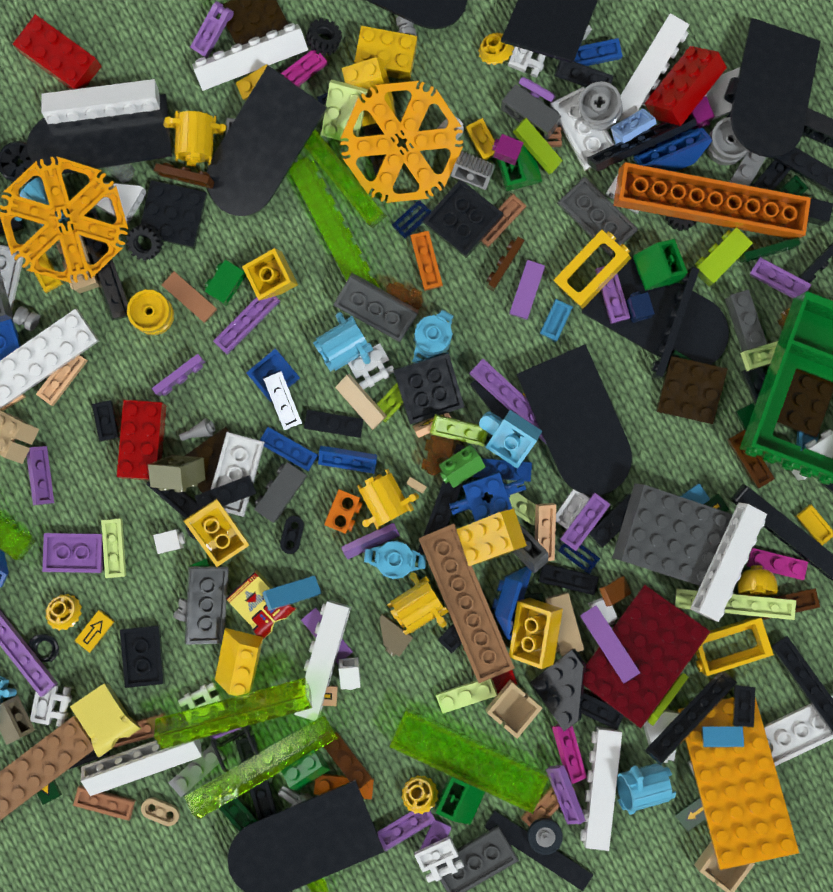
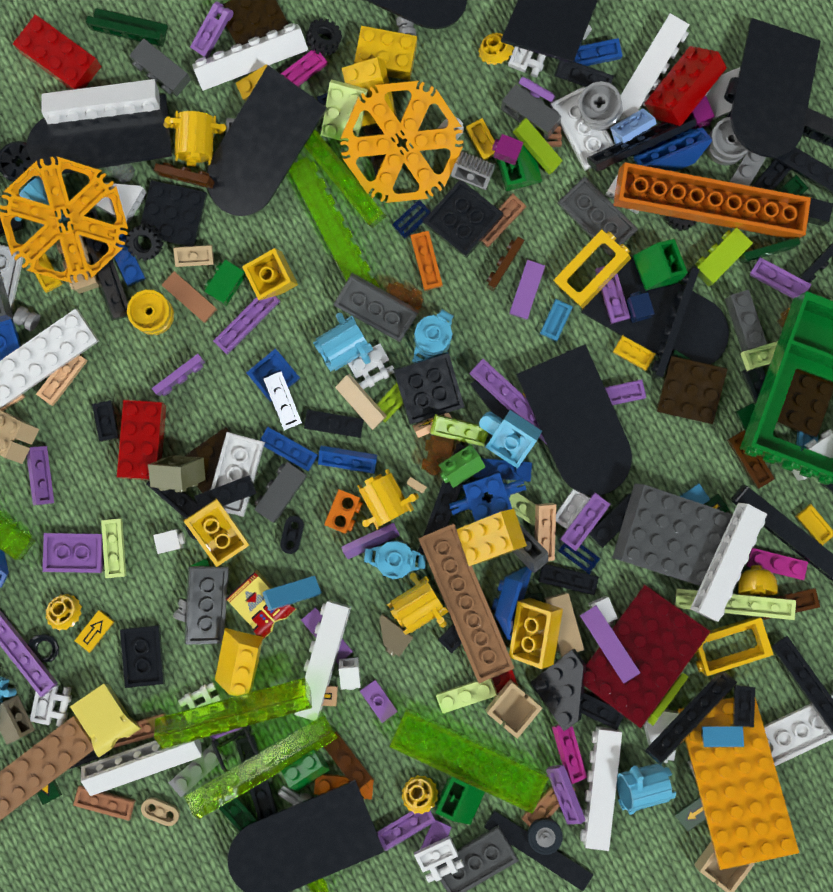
(127, 27): none -> dark green panel
(128, 264): none -> blue plate
(159, 67): none -> dark grey brick
(193, 255): none -> tan plate
(202, 429): light grey cone -> none
(378, 701): none -> medium lavender plate
(615, 591): dark orange tile -> none
(626, 392): none -> medium lavender plate
(633, 353): none -> yellow plate

